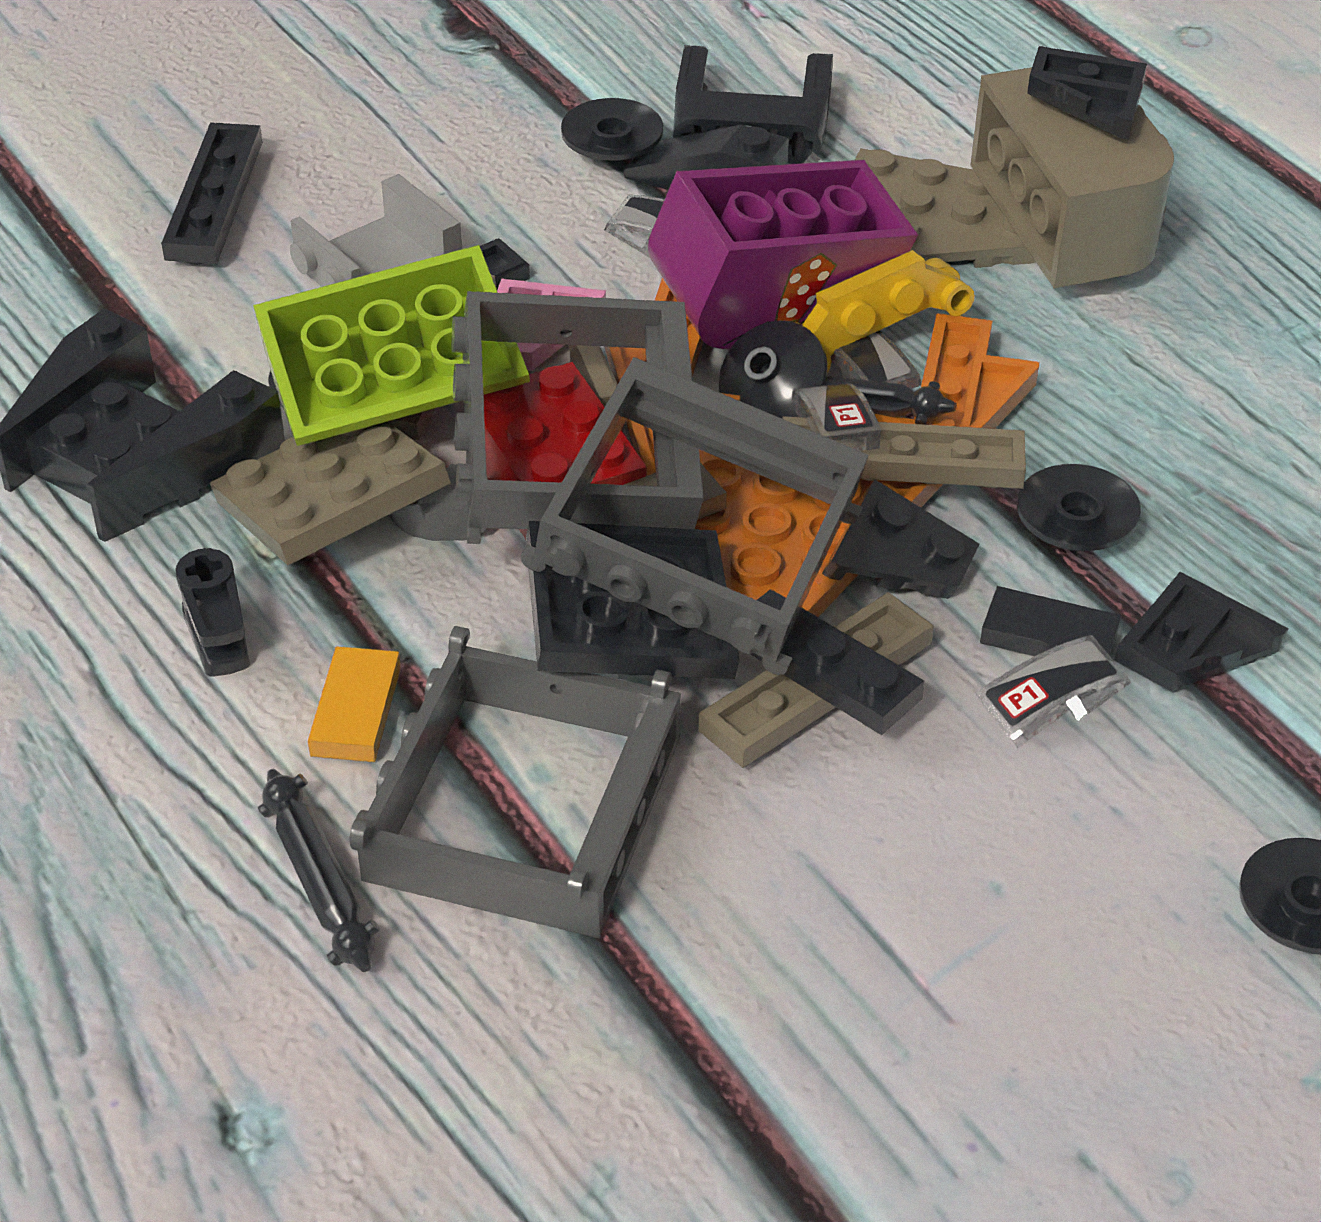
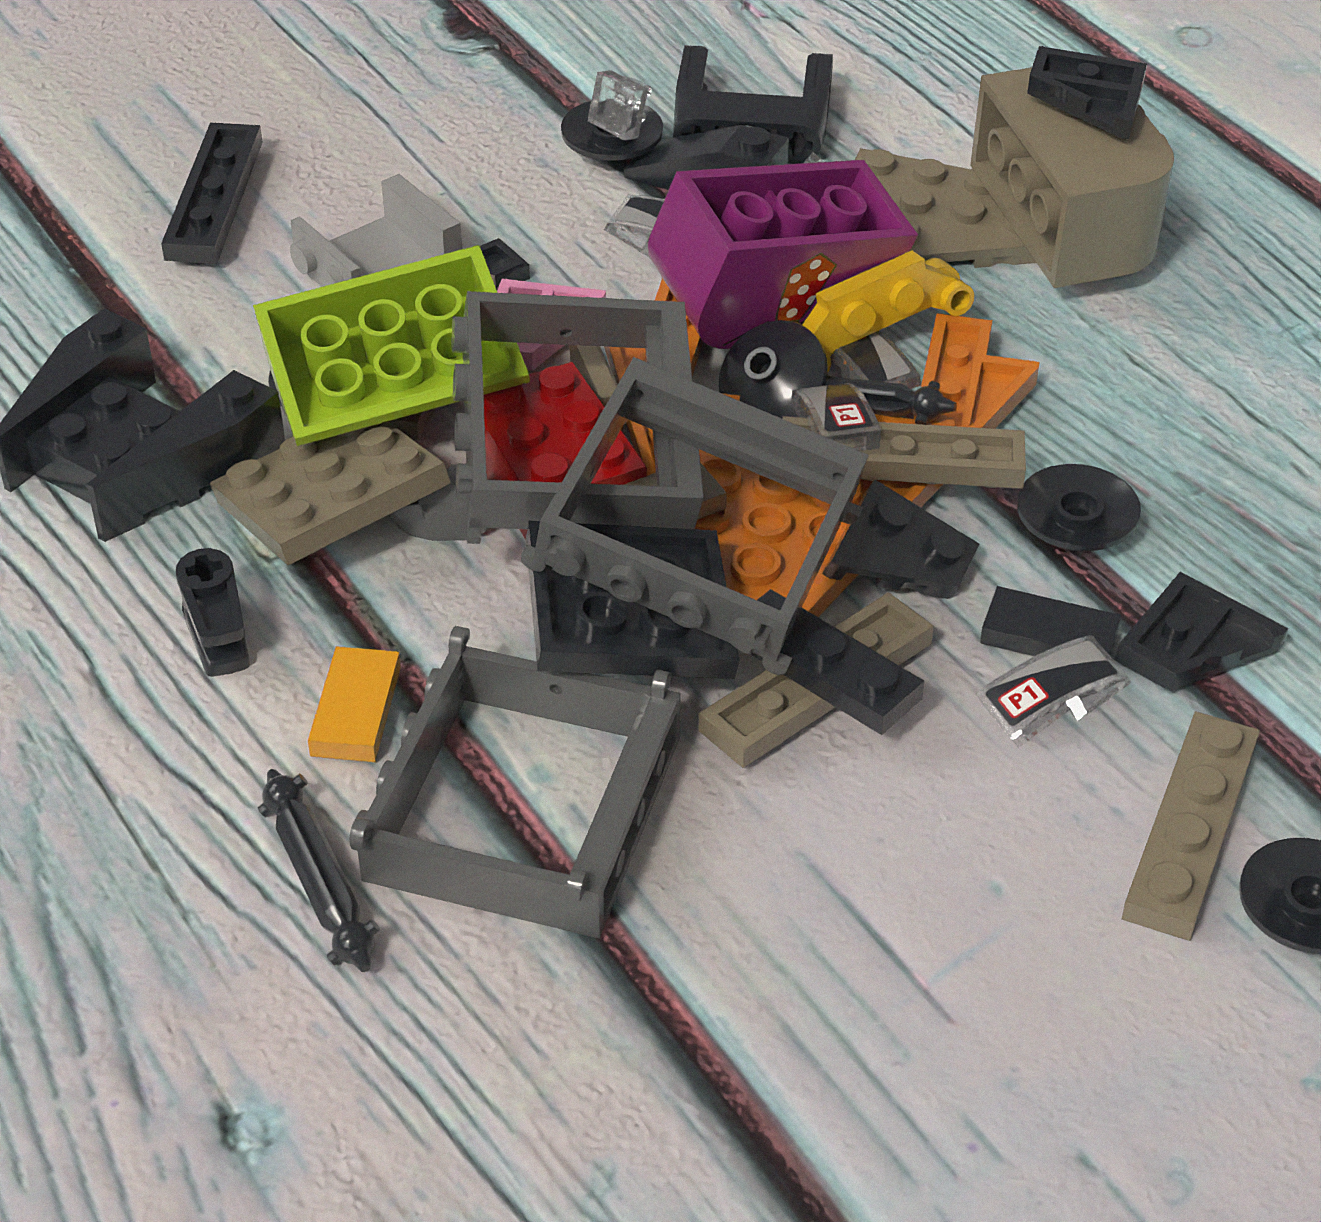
(618, 104): none -> clear tile
(1191, 826): none -> dark tan plate

